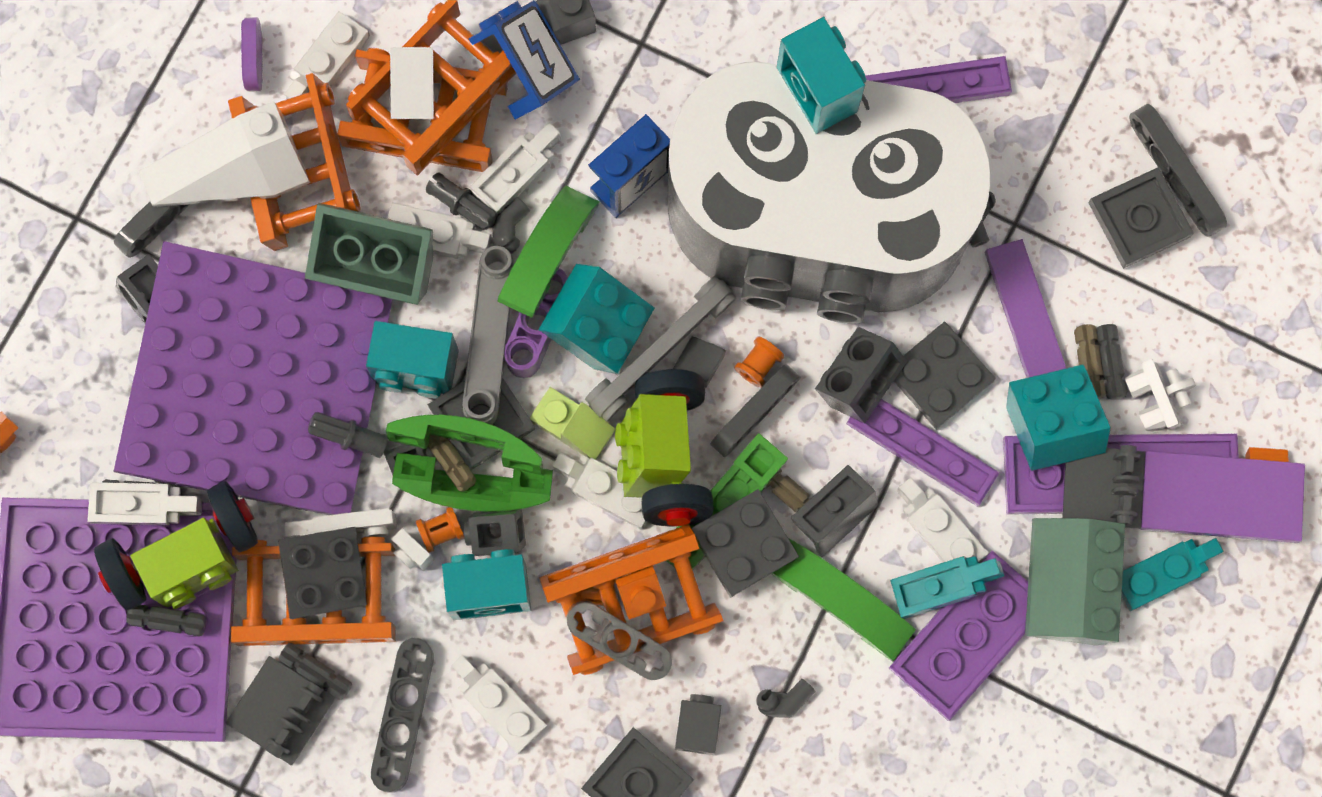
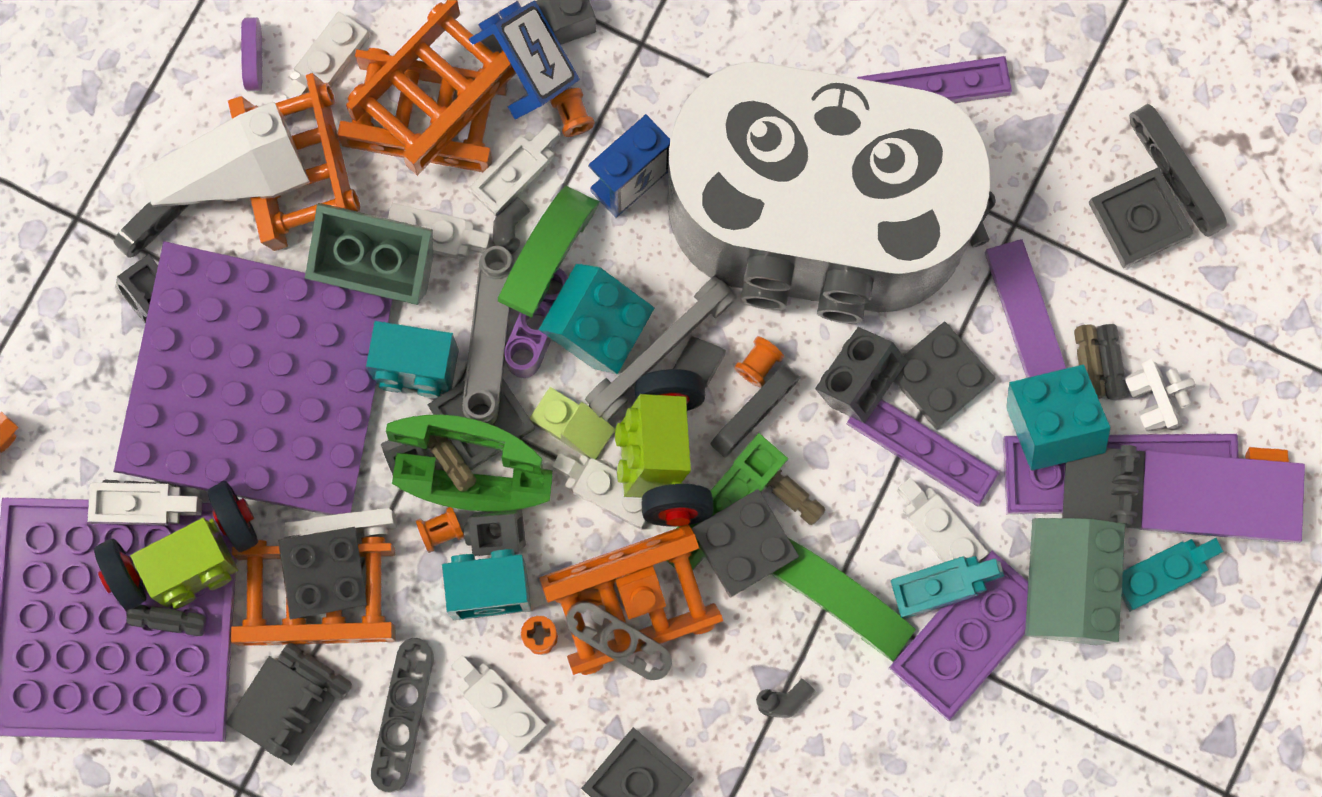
(347, 434): dark grey axle -> none
(410, 551): white plate -> none
(411, 82): white sticker -> none
(461, 201): dark grey axle -> none
(529, 627): none -> orange bush
(572, 112): none -> orange bush
(698, 725): dark grey brick -> none
(821, 74): teal brick -> none
(836, 510): dark grey panel -> none

